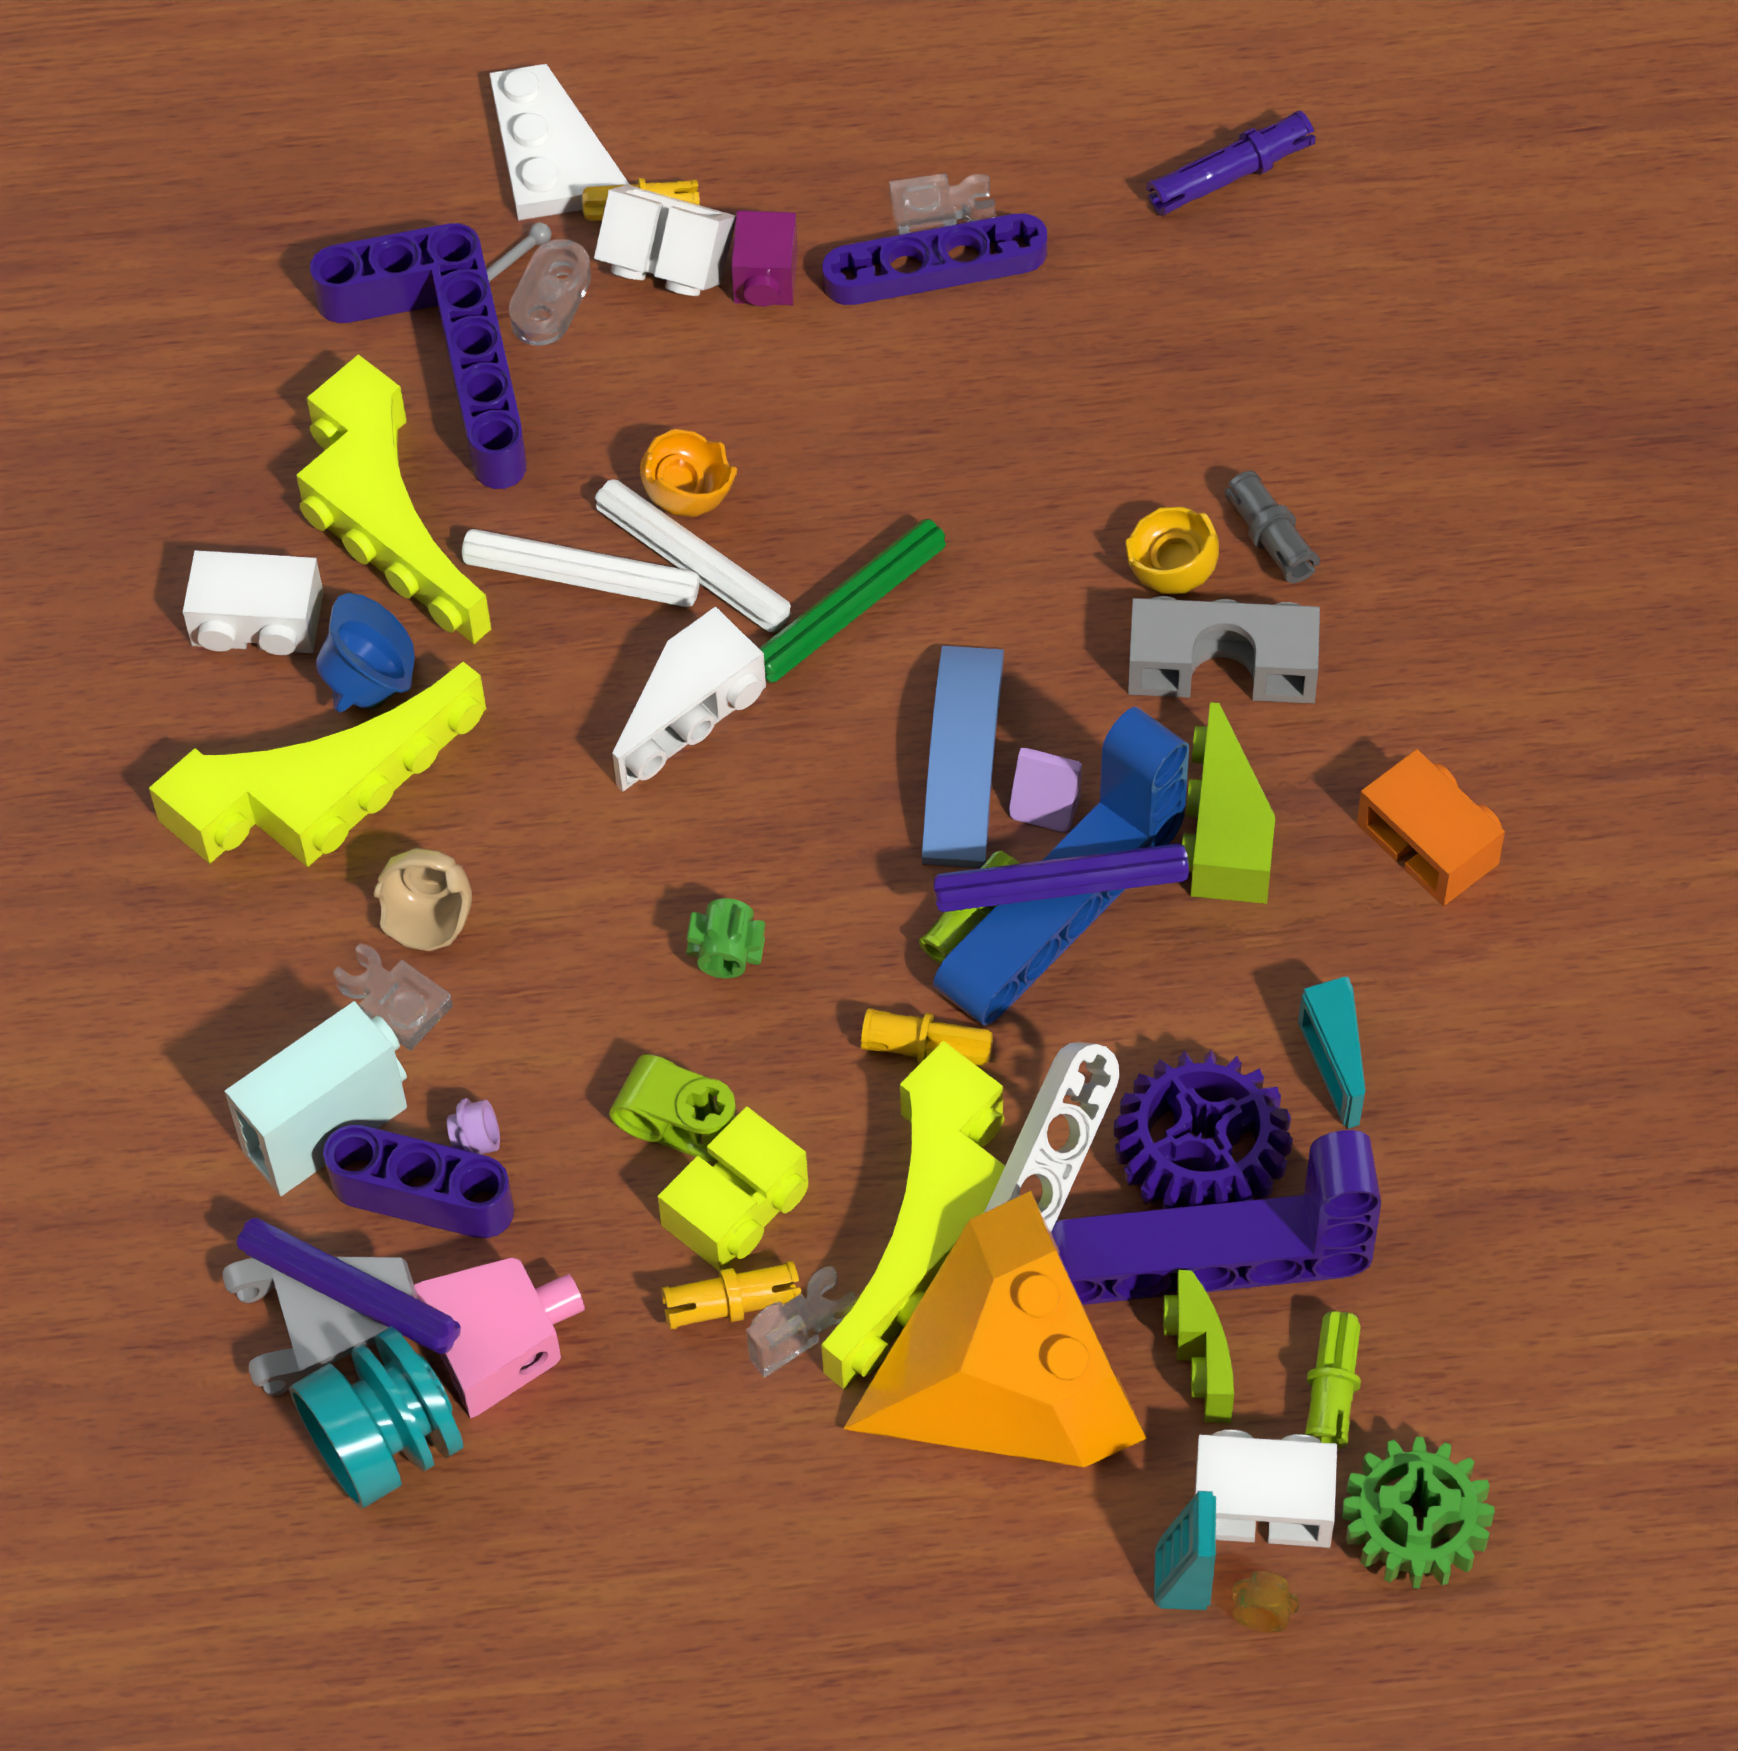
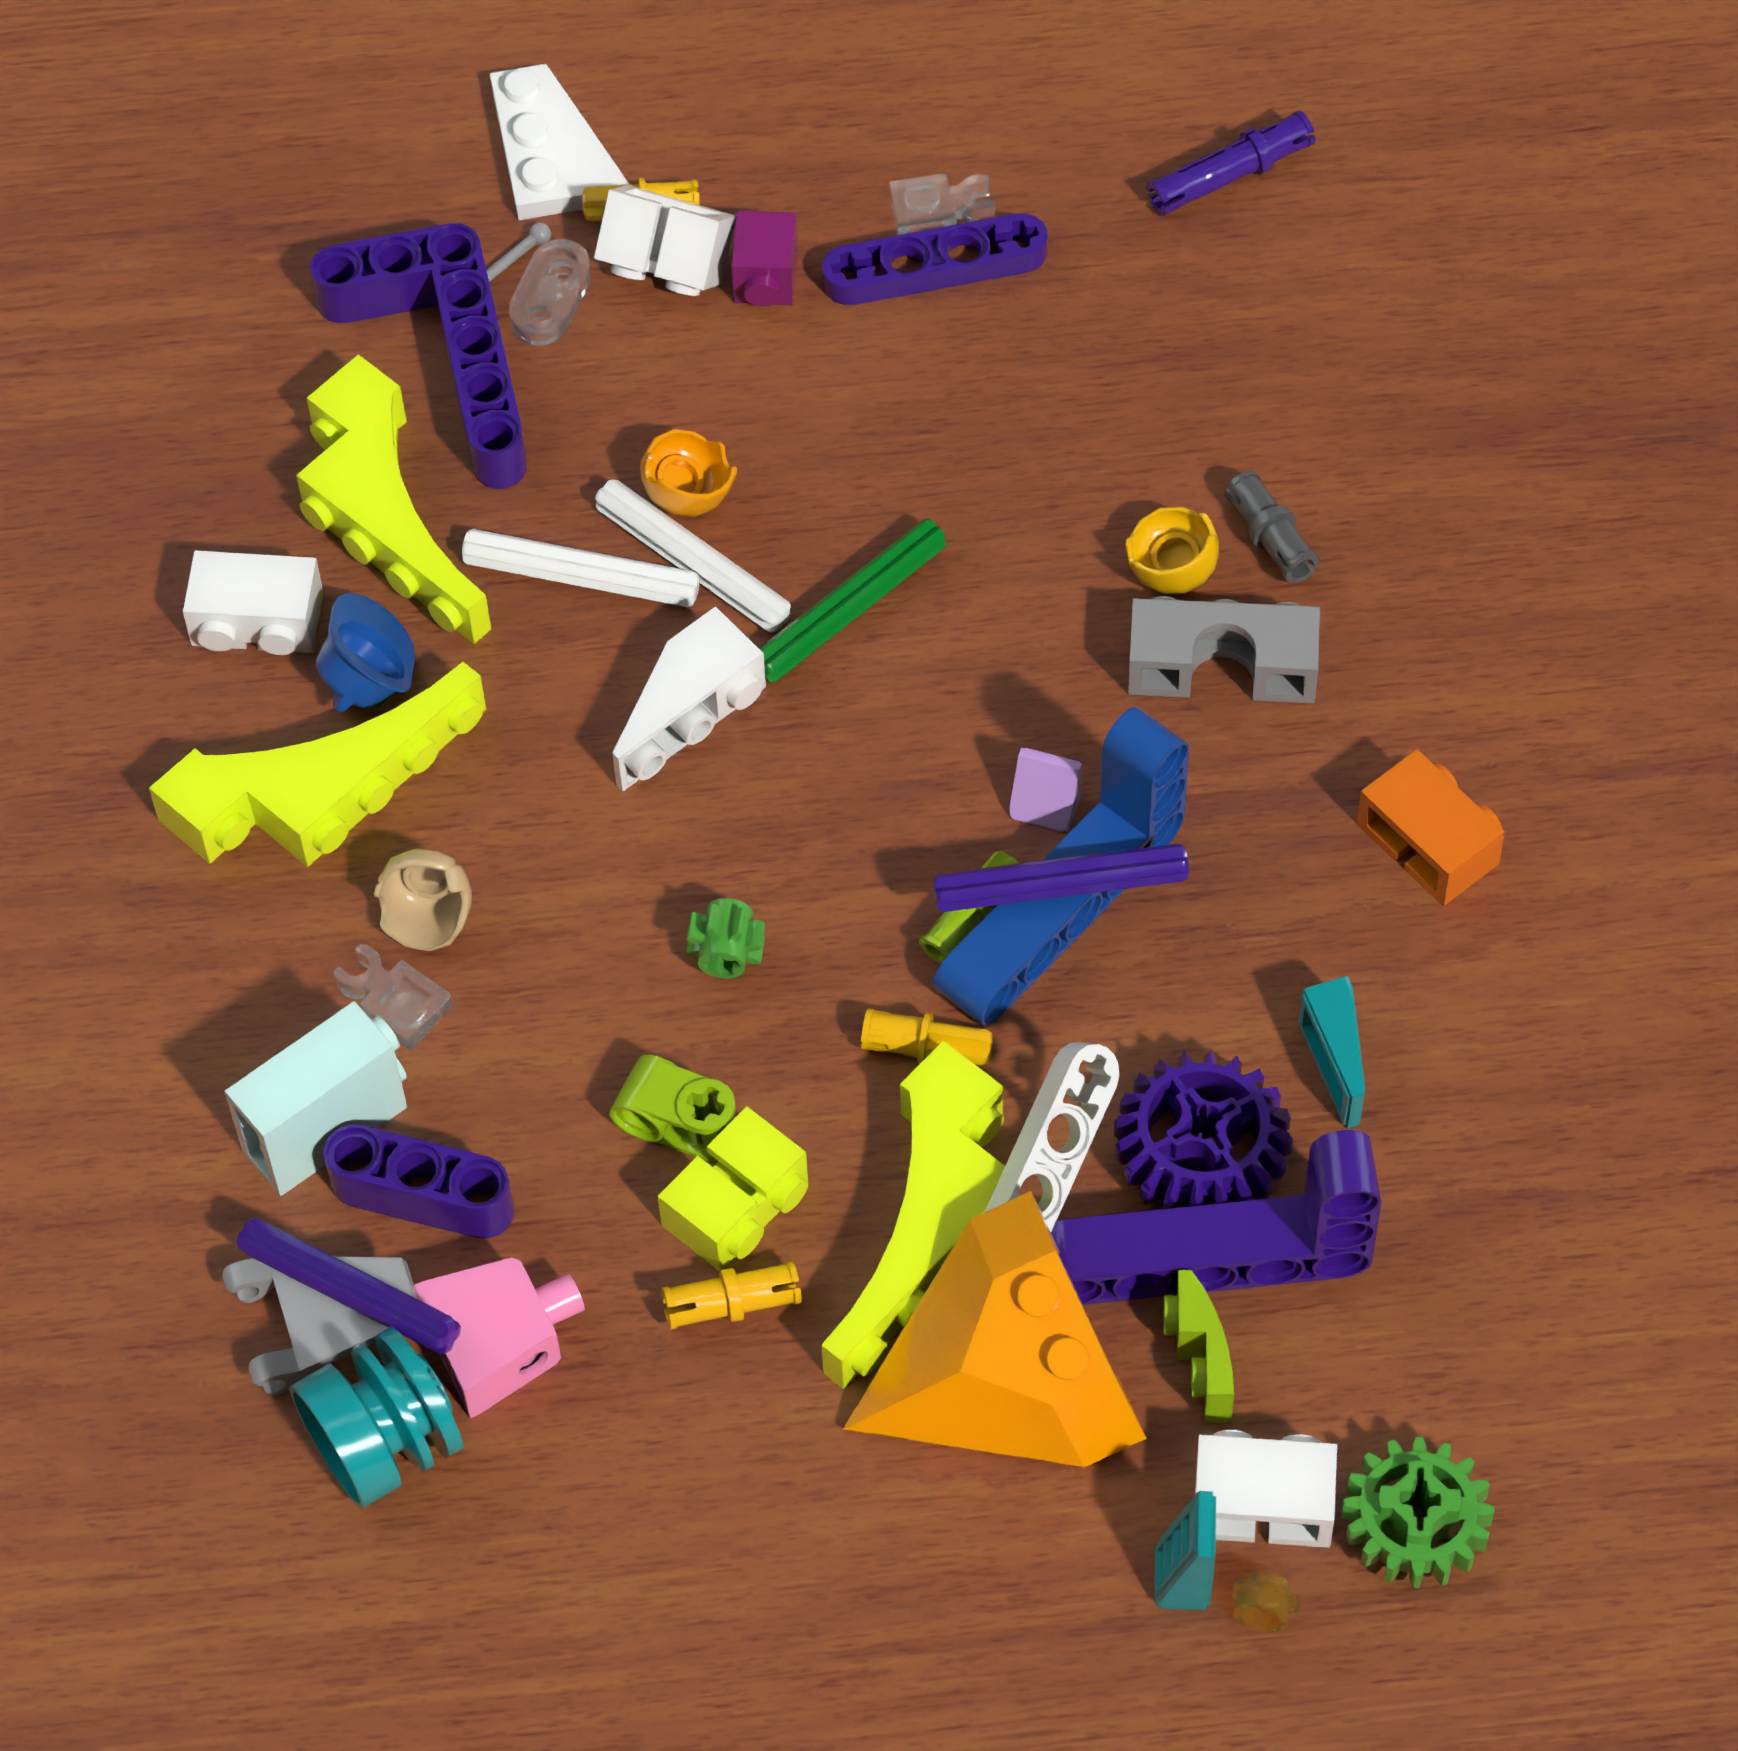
(474, 1127): lavender plate -> none
(791, 1328): clear plate -> none
(962, 756): medium blue slope -> none
(1234, 822): lime slope -> none
(1334, 1379): lime axle -> none

